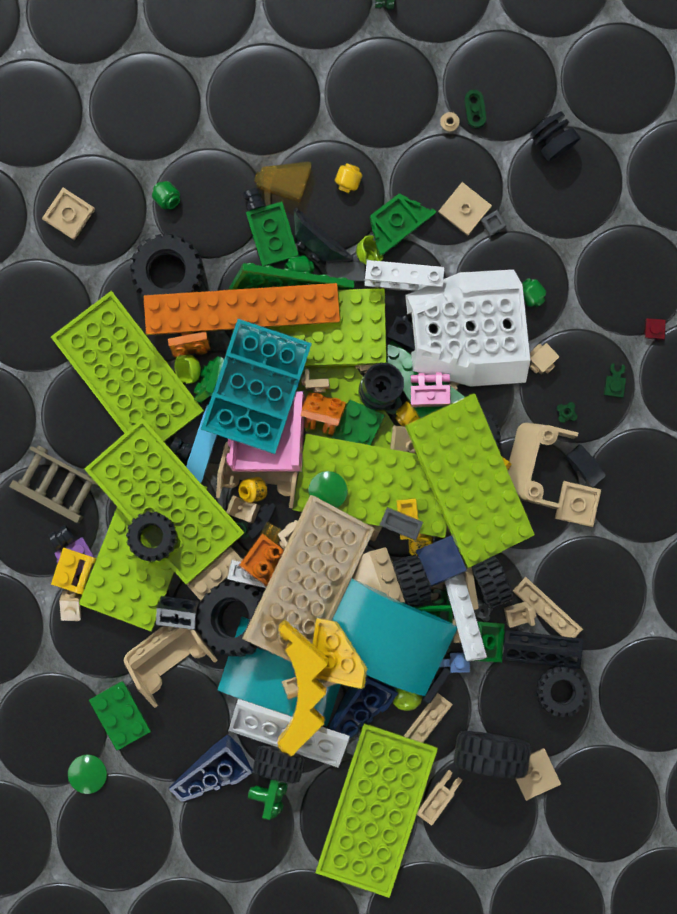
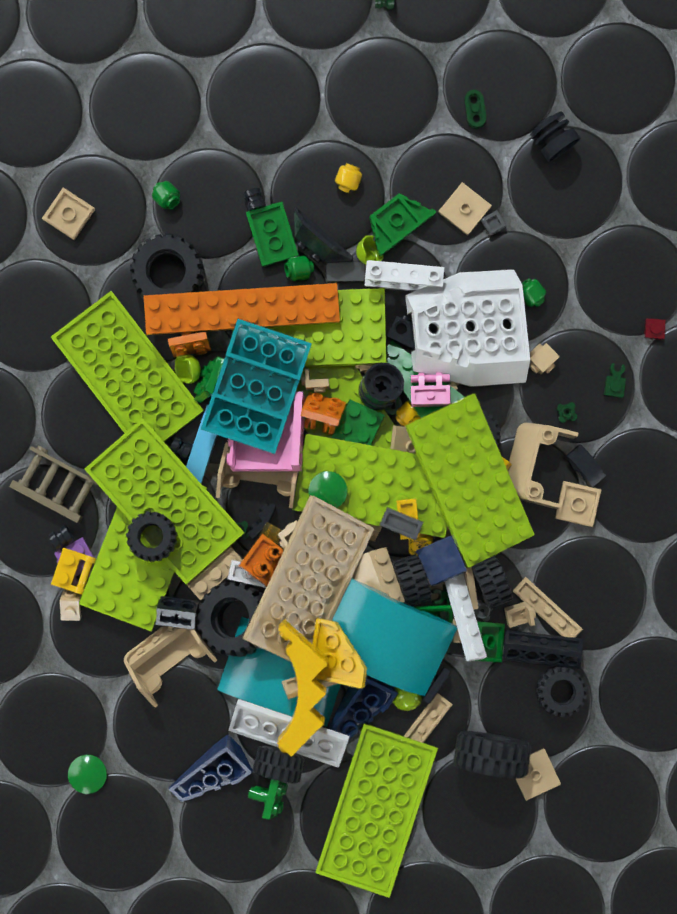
(120, 715): green plate -> none
(239, 508): tan bracket -> none
(252, 489): yellow head -> none
(256, 276): green wing -> none
(284, 180): clear yellow slope -> none
(438, 799): tan hinge -> none
(449, 127): tan plate -> none
(456, 662): medium blue plate -> none

